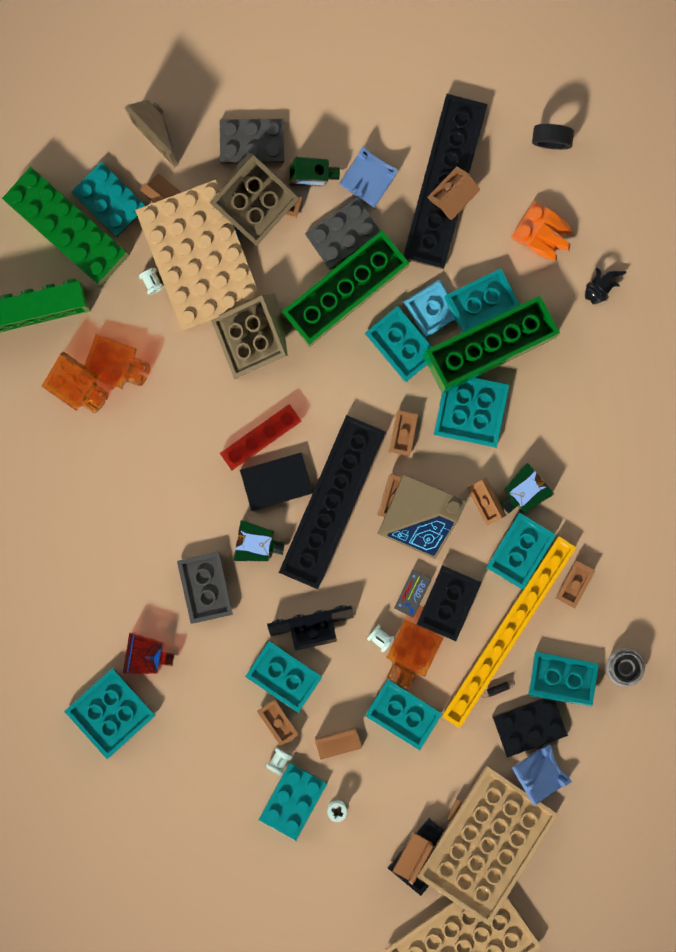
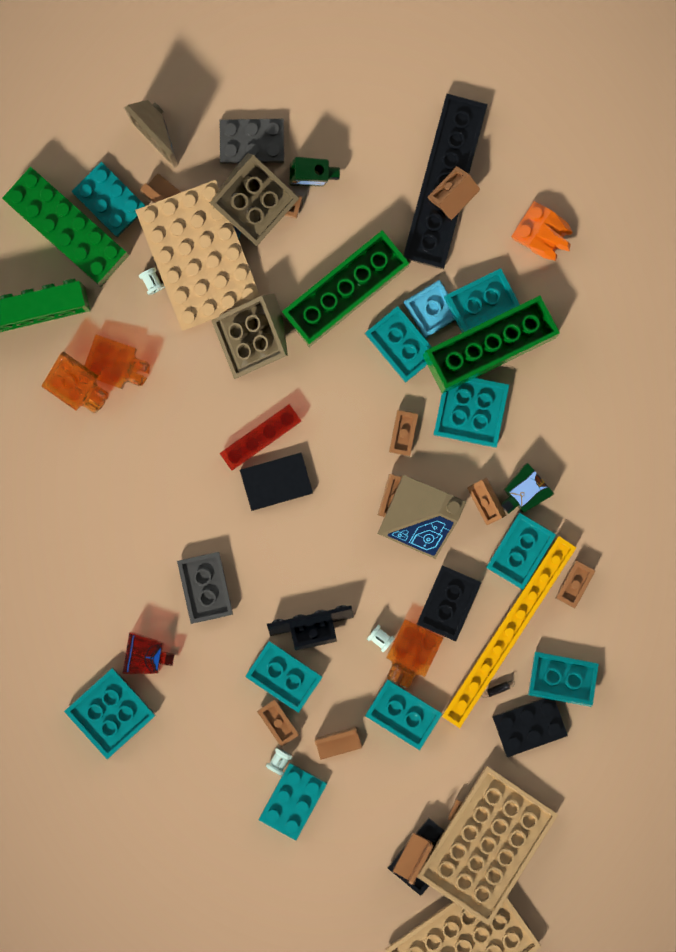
(256, 543): torso -> none
(332, 502): black plate -> none
(339, 817): light aqua bush -> none
(342, 233): dark grey plate -> none
(368, 177): medium blue piece -> none
(412, 593): dark grey tile -> none
(540, 774): medium blue piece -> none
(553, 136): black tyre -> none
(598, 289): black piece -> none
(625, 667): light grey piece -> none

